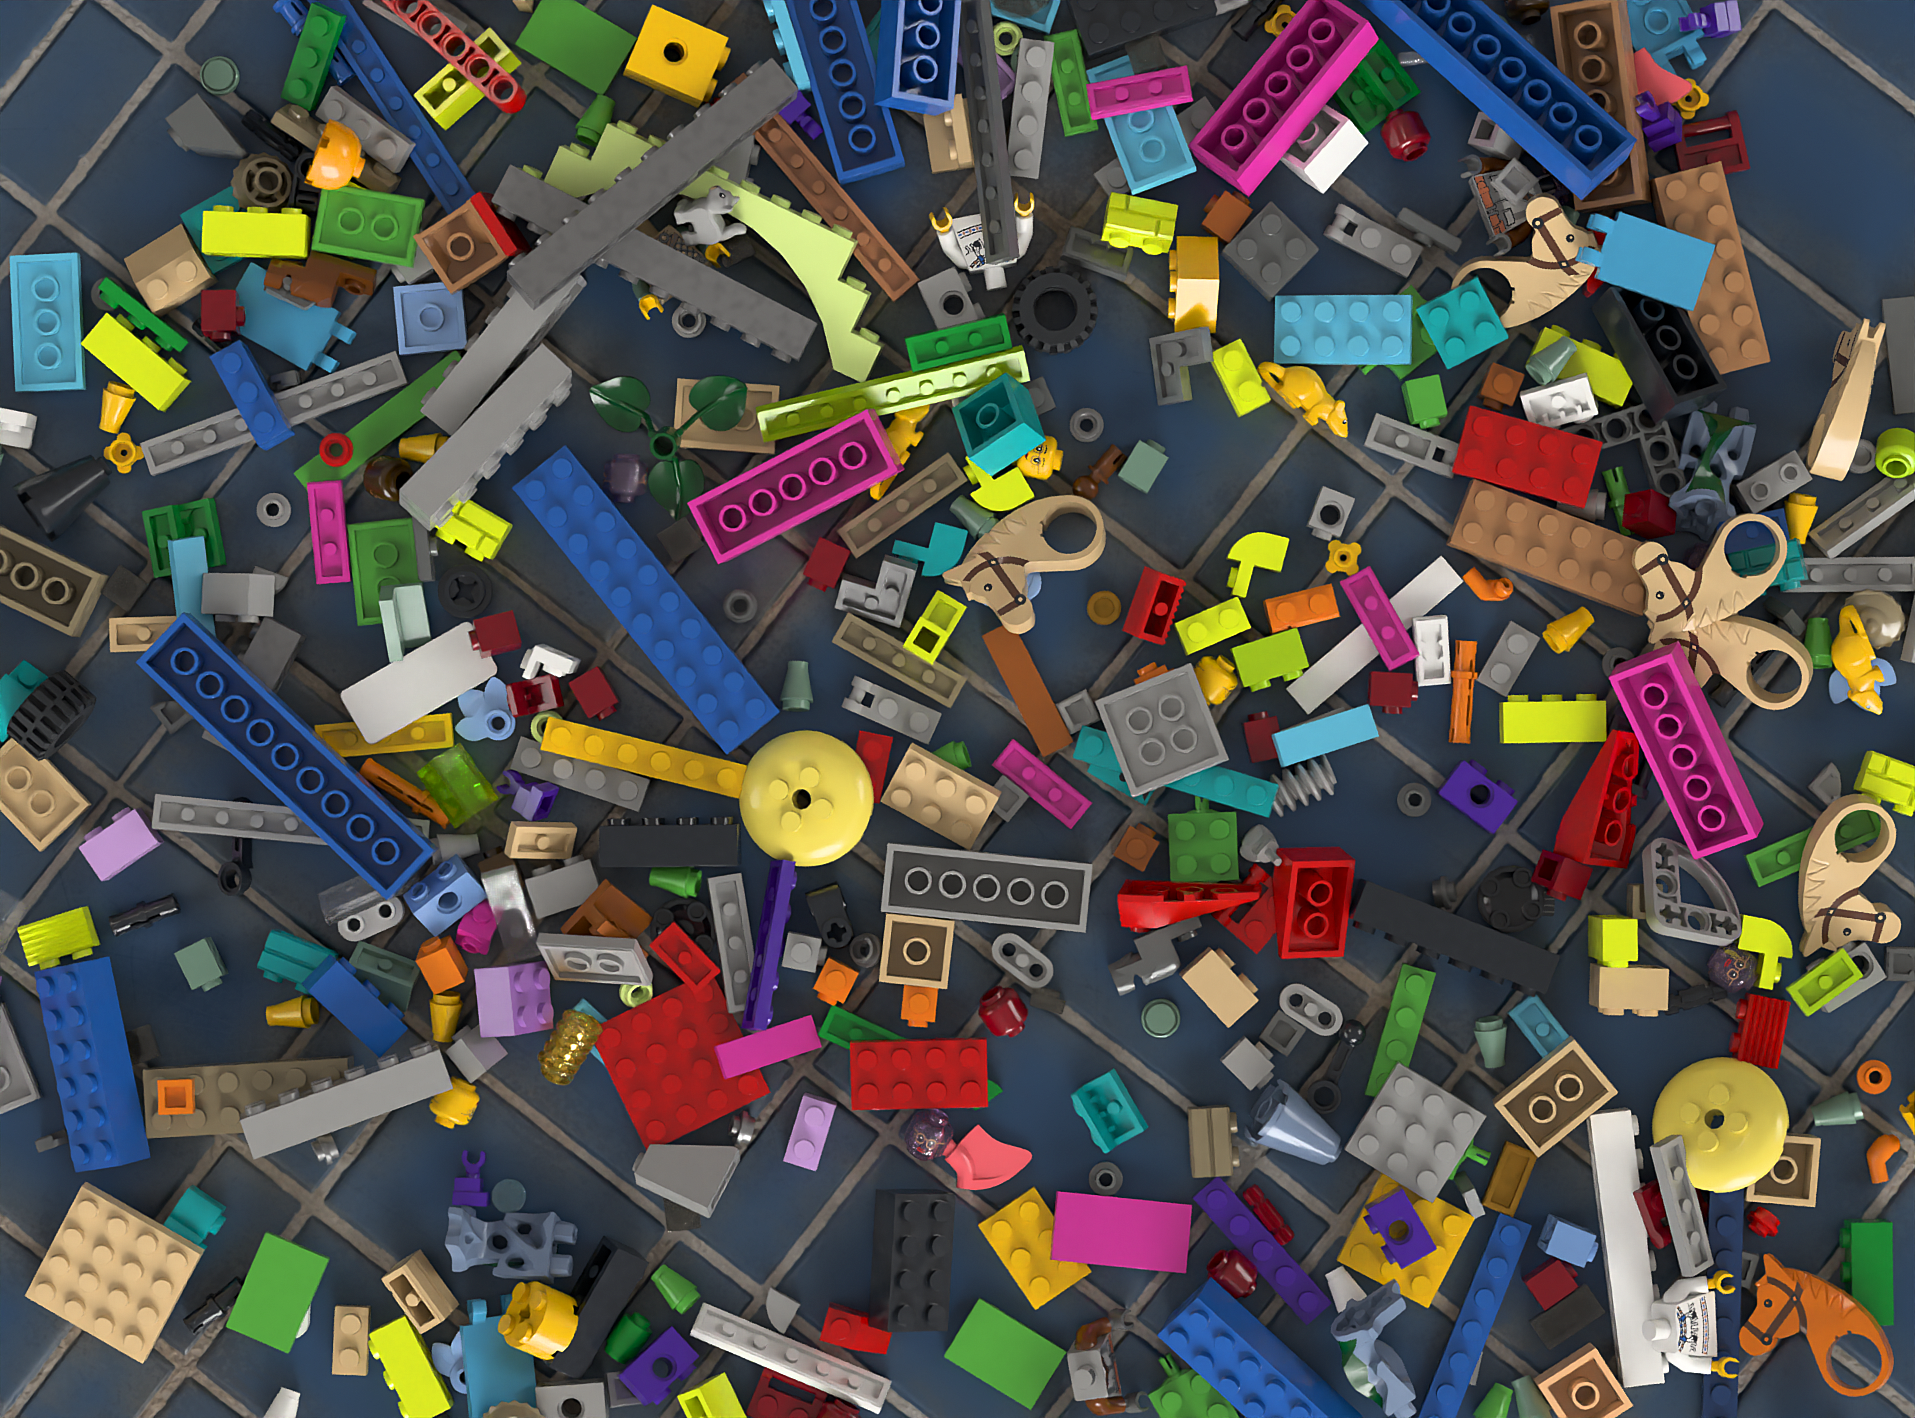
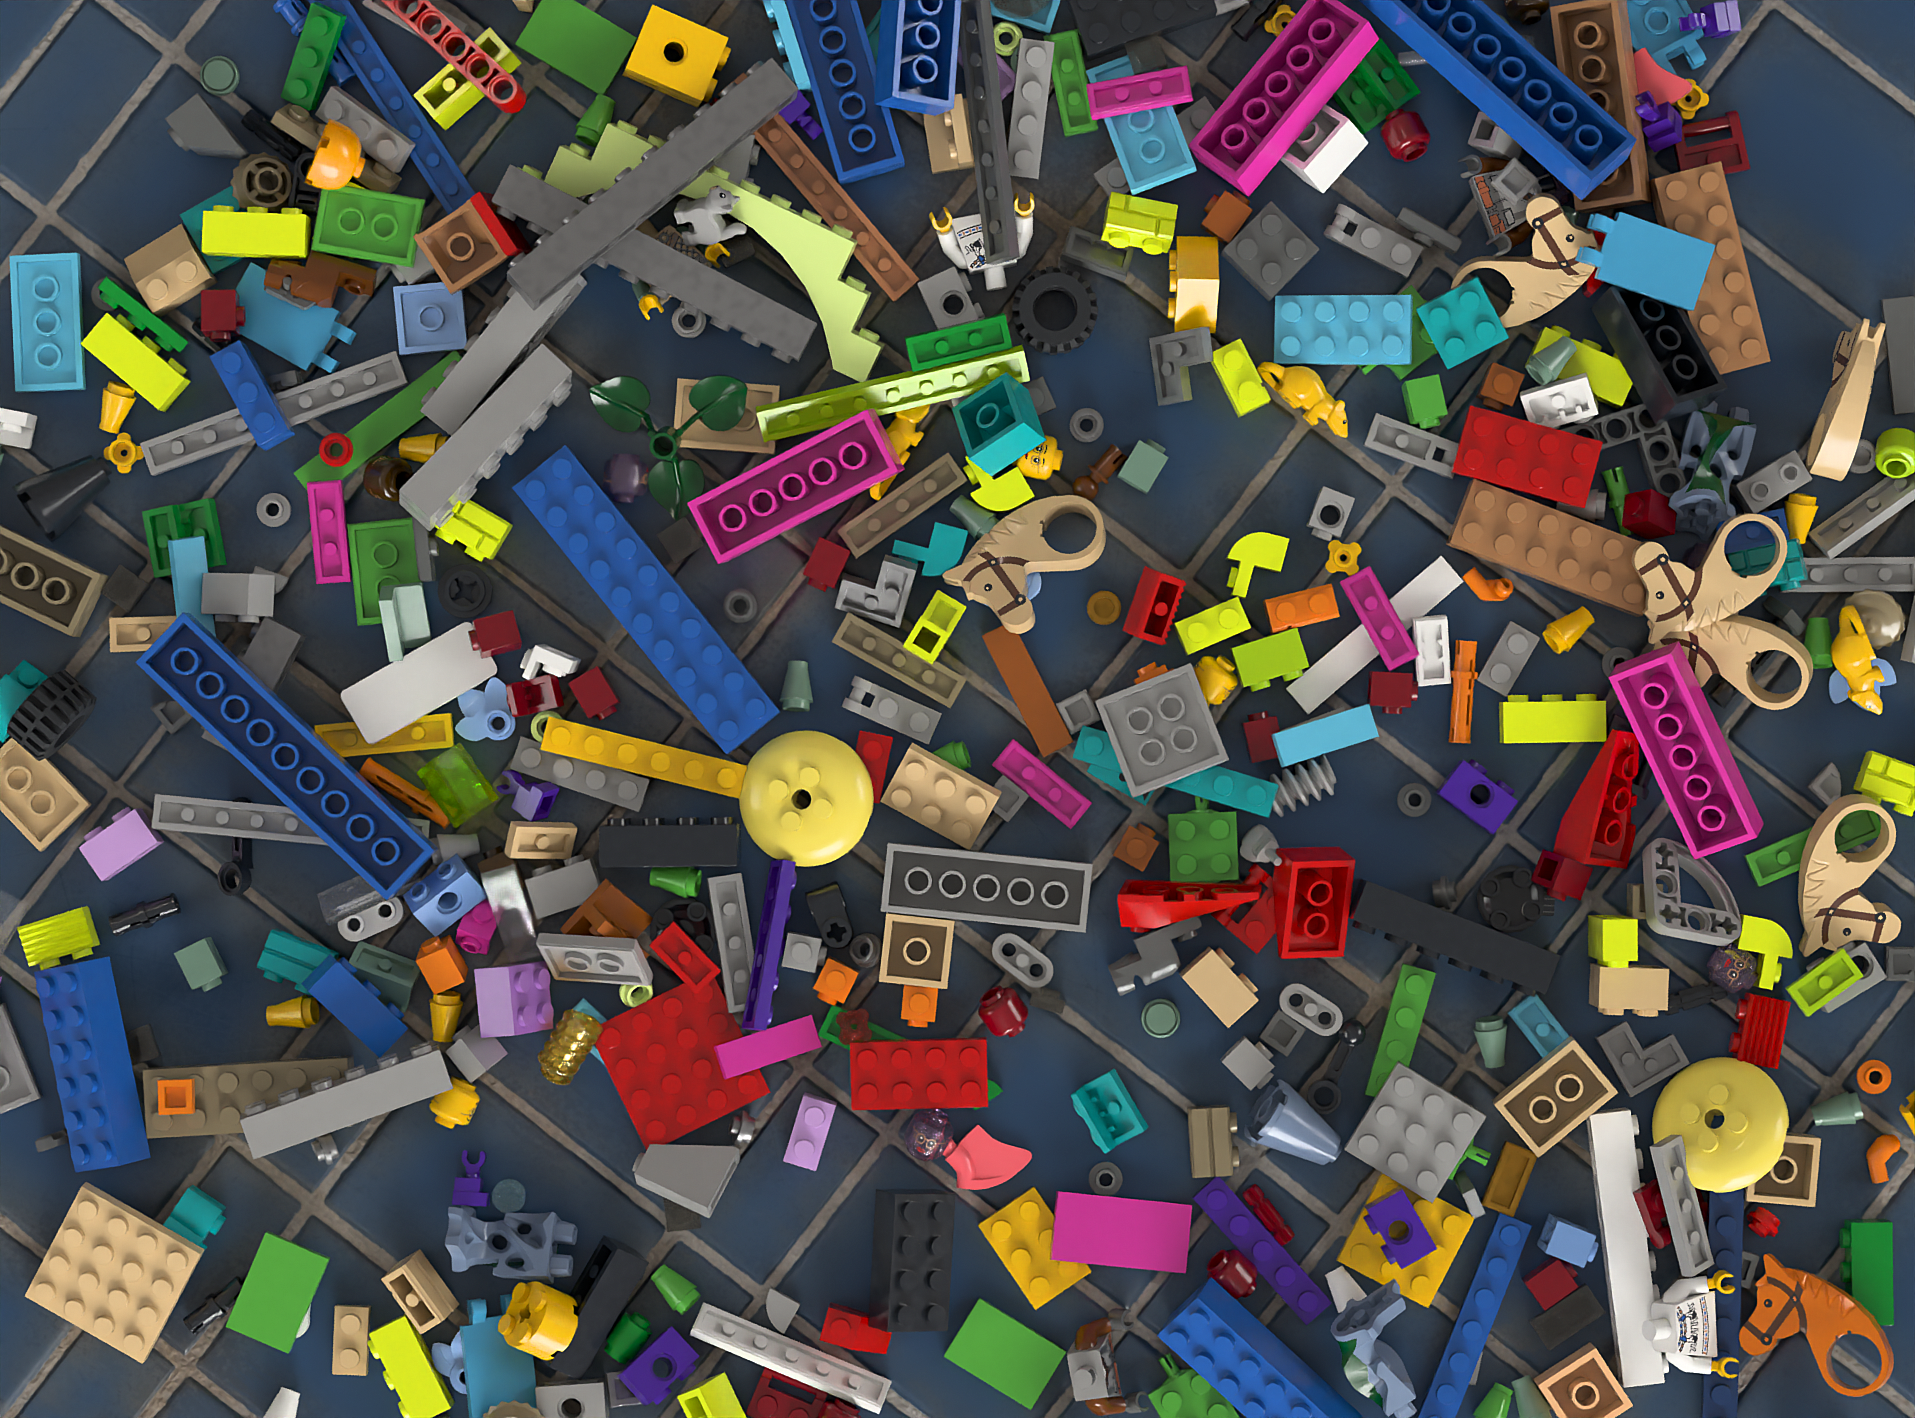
(857, 1017): none -> clear red plate
(1637, 1066): none -> flat silver plate

